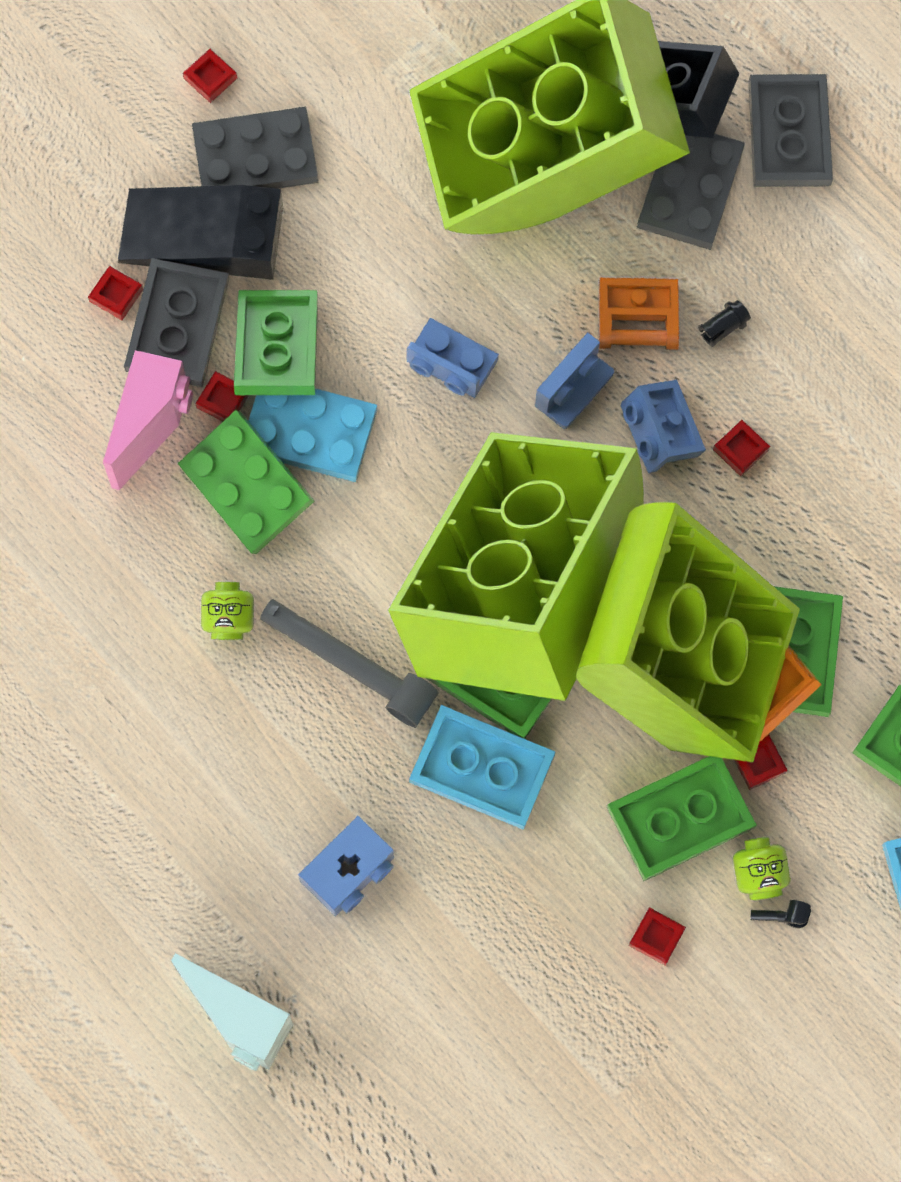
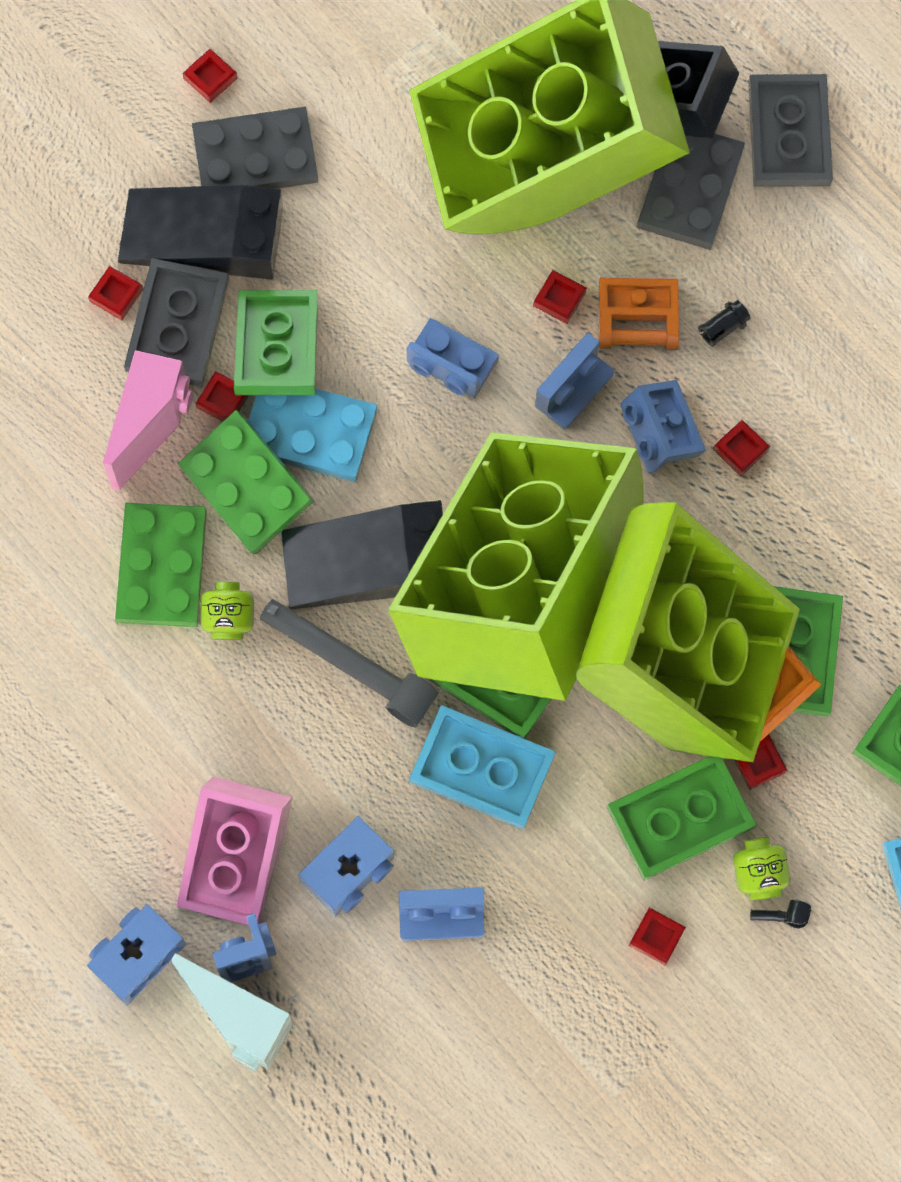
(131, 976): none -> medium blue brick
(161, 565): none -> bright green plate
(233, 850): none -> bright pink slope
(244, 959): none -> medium blue bracket
(356, 554): none -> black slope
(441, 914): none -> medium blue bracket
(559, 296): none -> red tile

